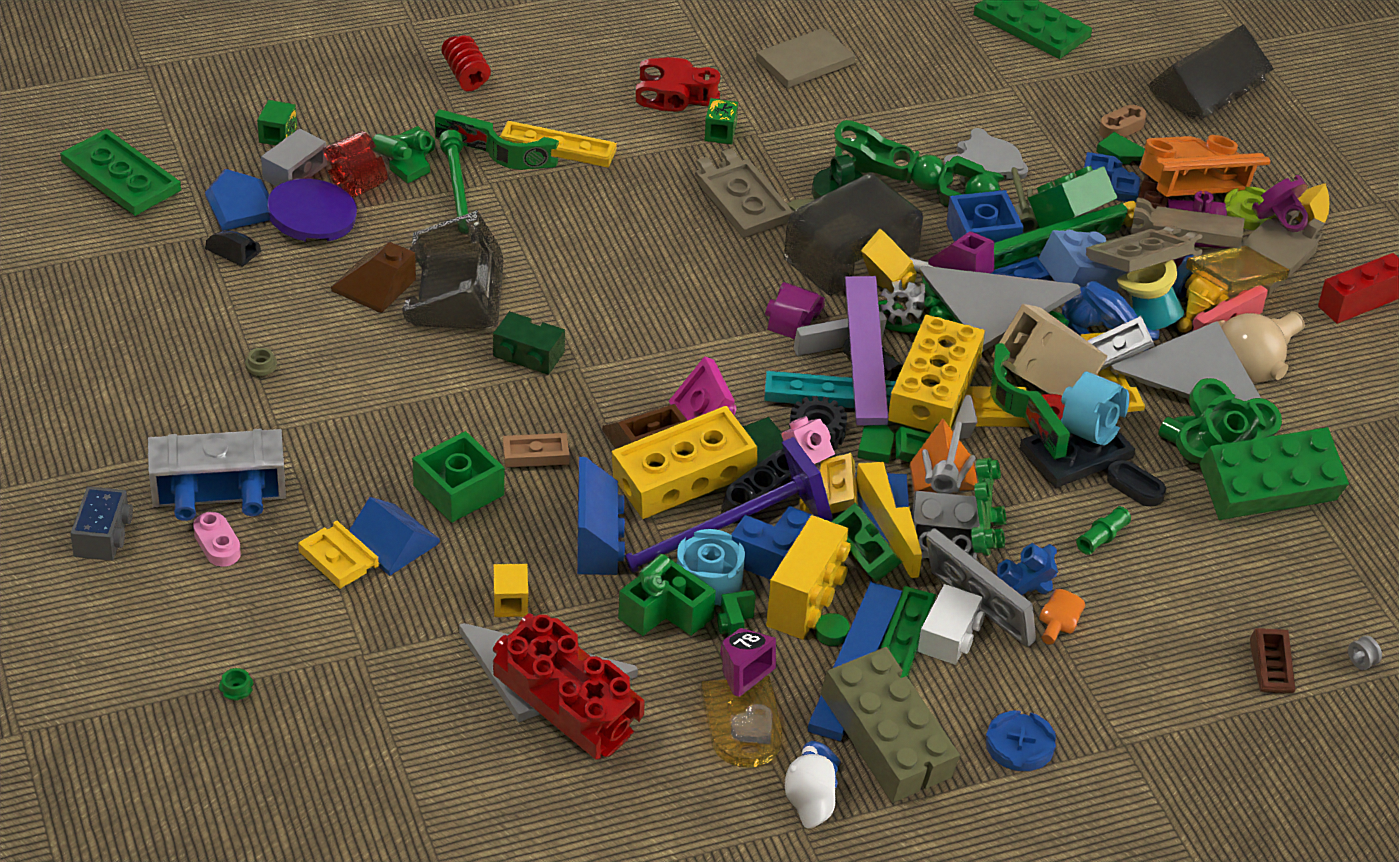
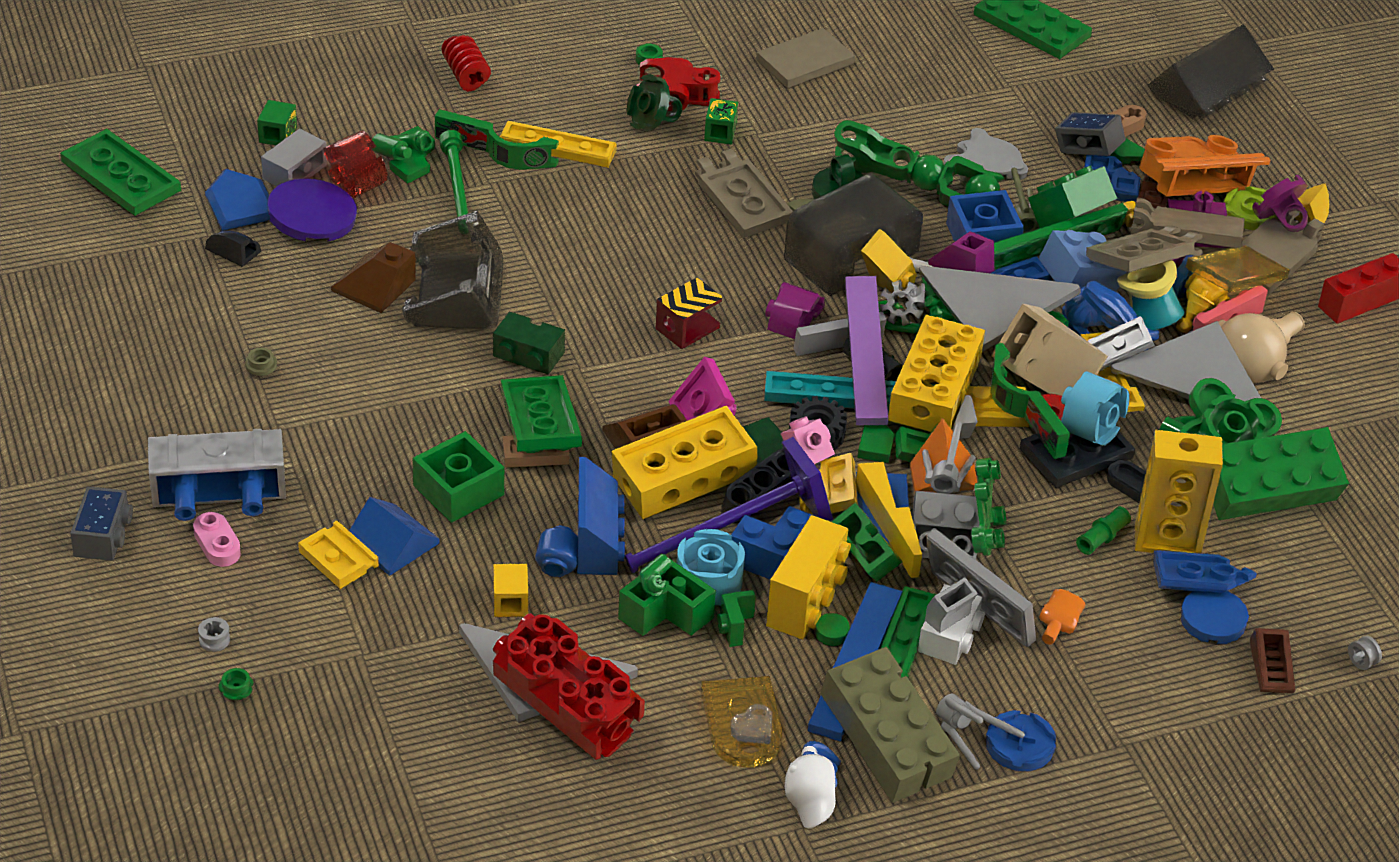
(216, 642): none -> light grey bush
(540, 414): none -> green plate
(557, 551): none -> blue head
(648, 51): none -> green tile
(650, 102): none -> dark green tile
(687, 313): none -> piece
(747, 659): magenta slope -> none
(950, 605): none -> light grey piece
(959, 714): none -> light grey plant
(1033, 571): blue hips -> none
(1090, 133): none -> dark grey brick
(1171, 458): none -> yellow brick
(1198, 572): none -> blue tile
(1214, 616): none -> blue tile

